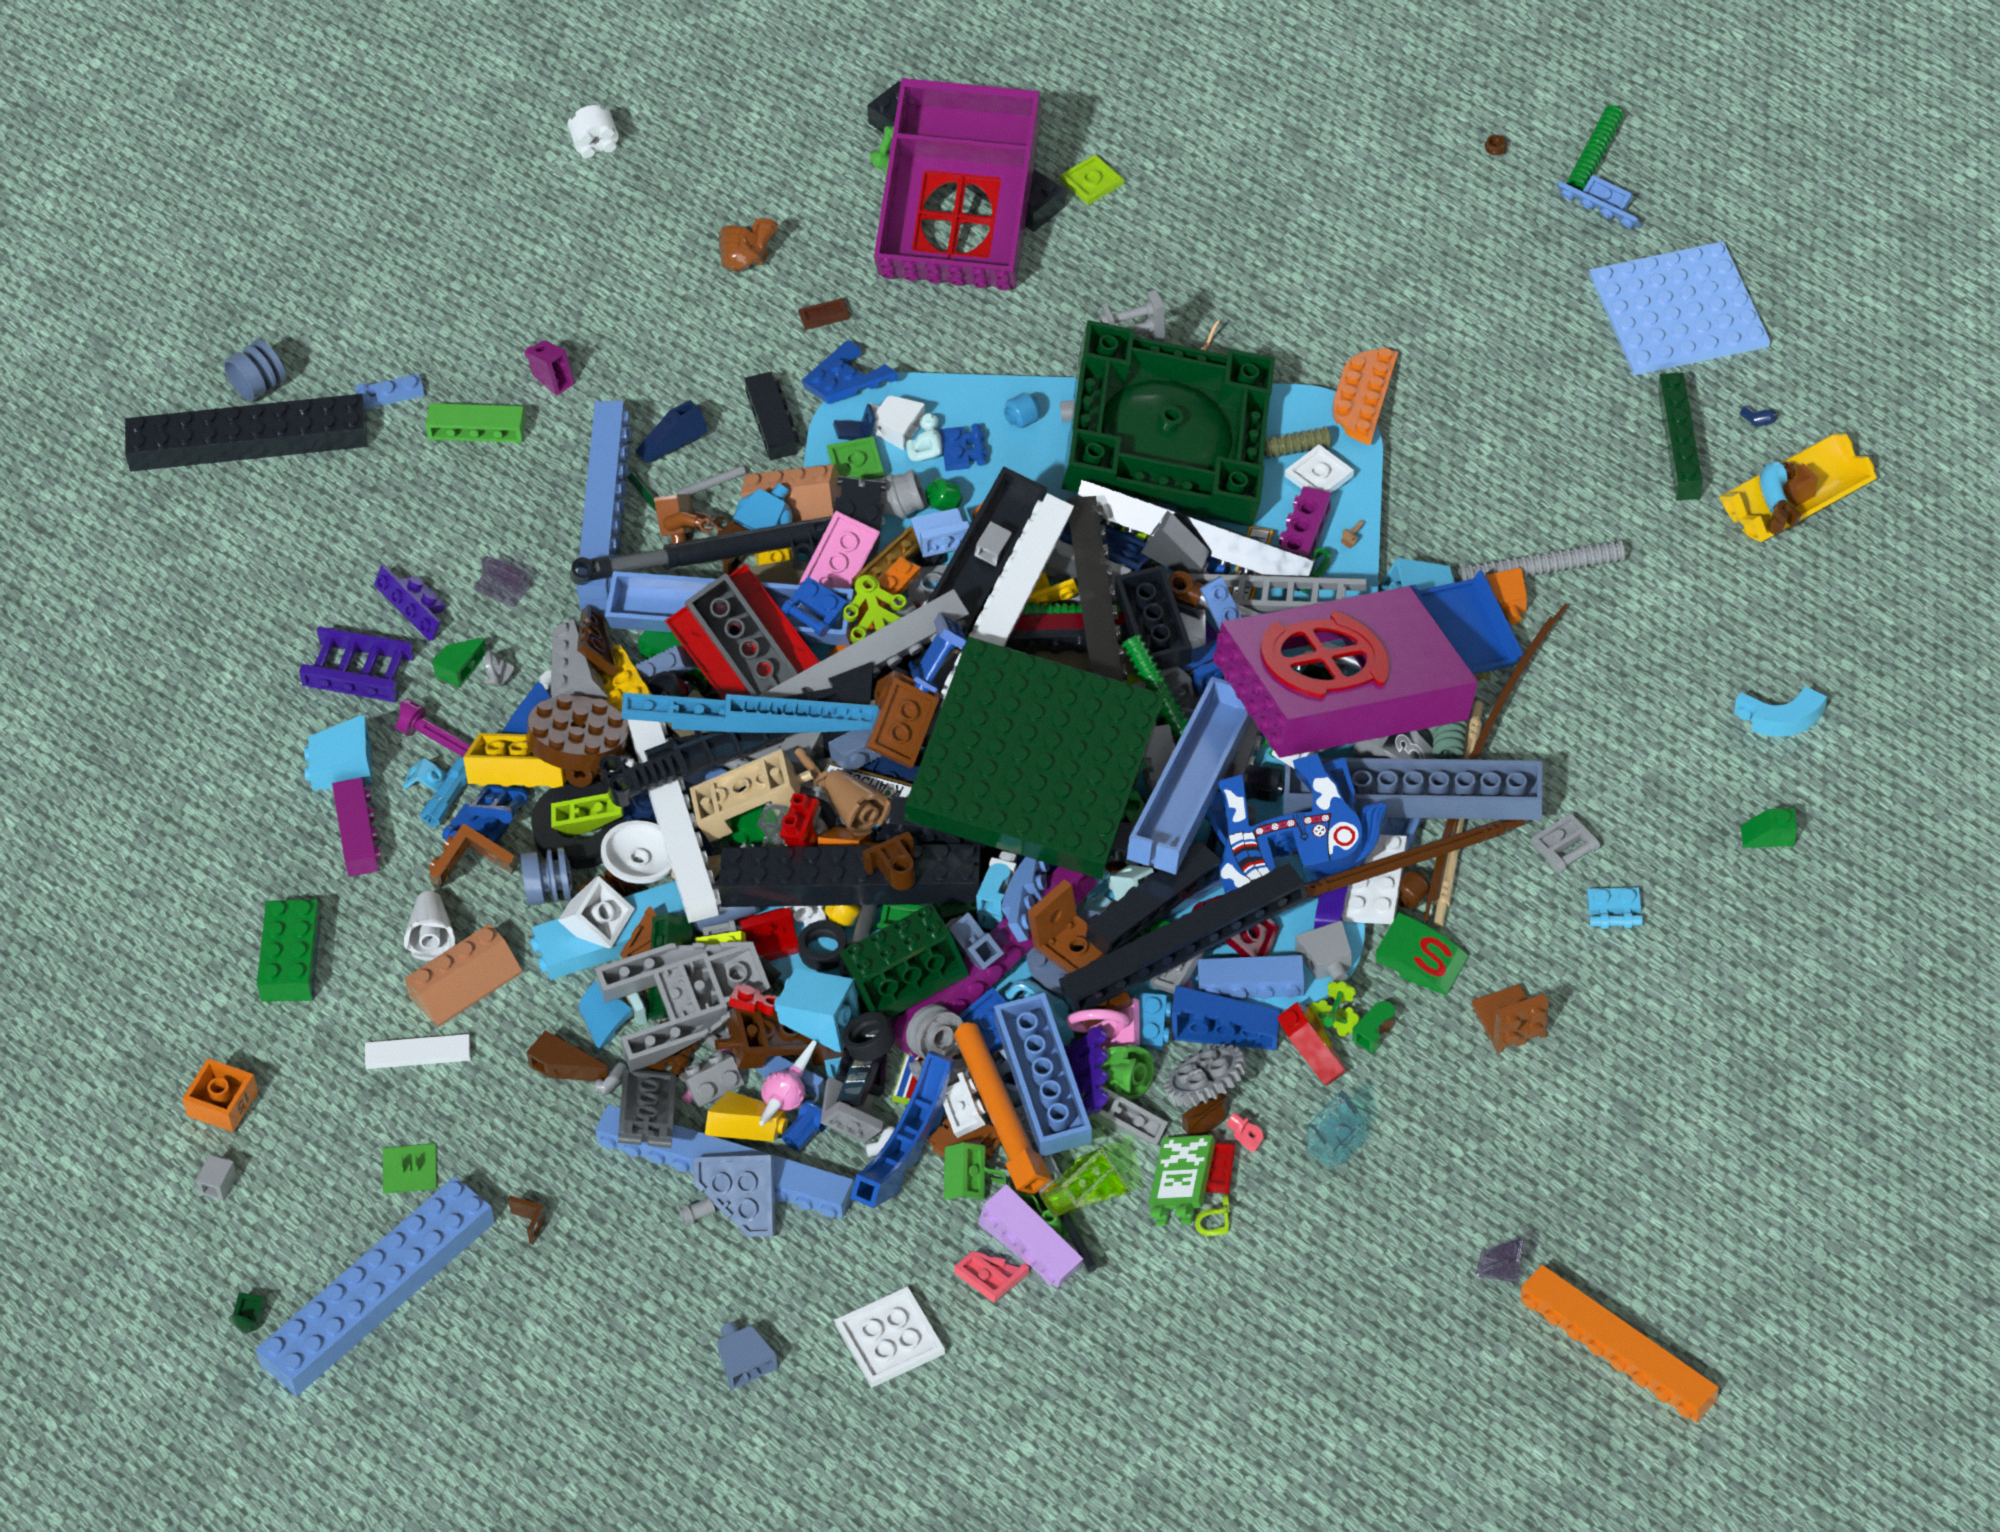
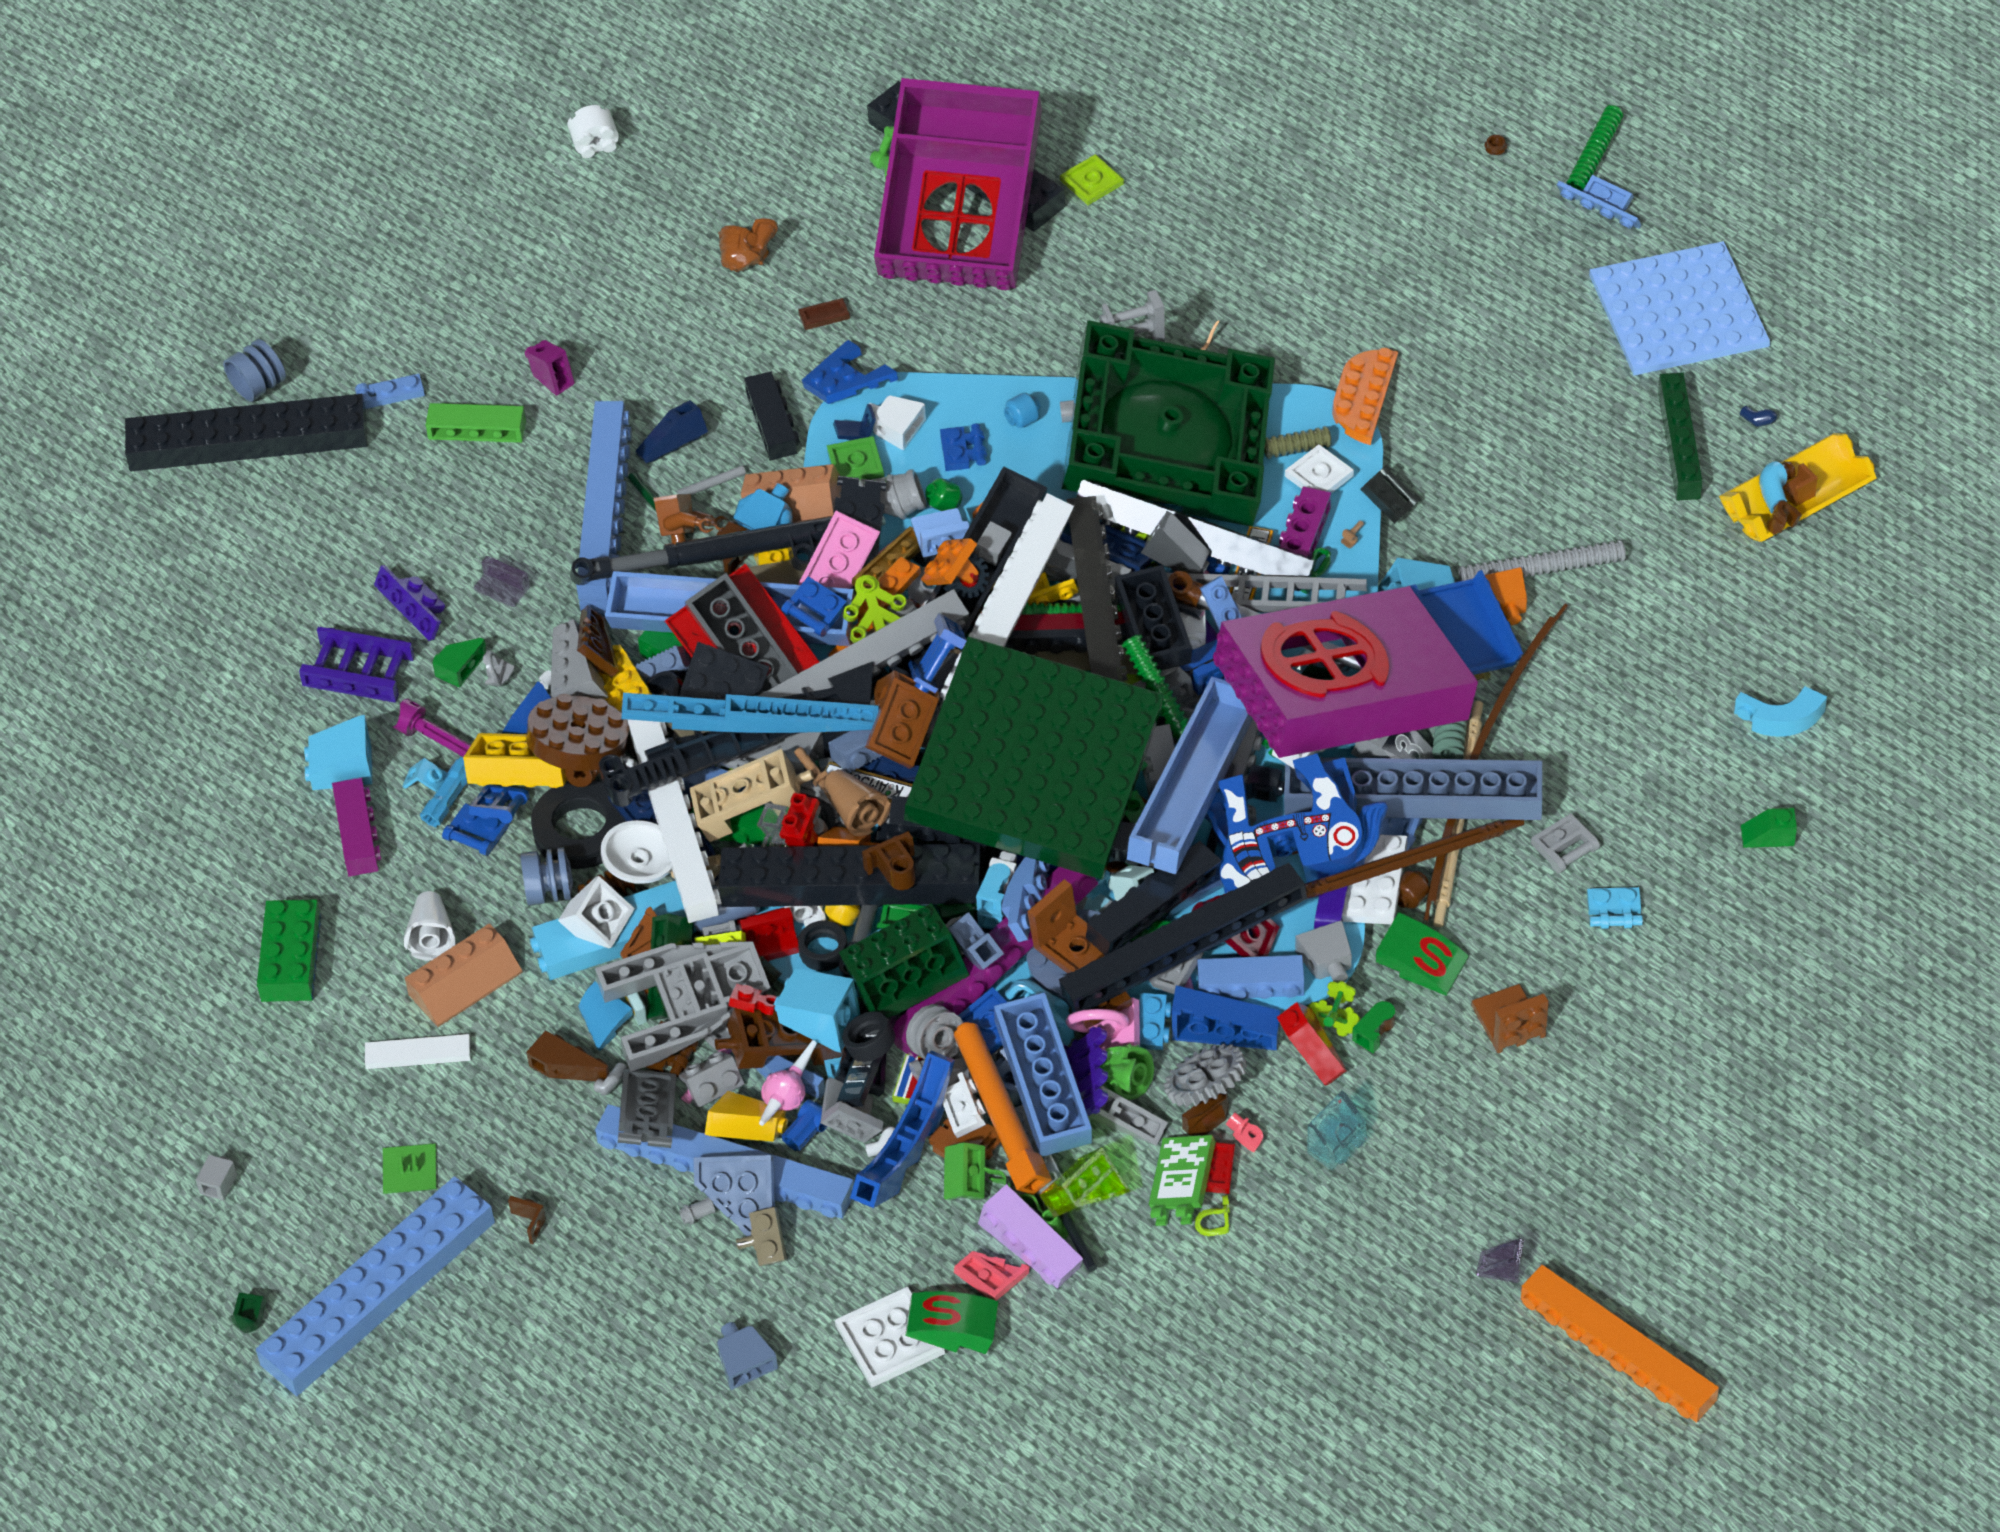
(220, 1095): orange brick -> none
(455, 848): dark orange bracket -> none
(583, 814): lime slope -> none
(719, 673): none -> black plate
(765, 1237): none -> dark tan plate
(928, 442): light aqua piece -> none
(952, 1320): none -> green slope
(957, 568): none -> orange plate
(1386, 498): none -> pearl dark grey plate

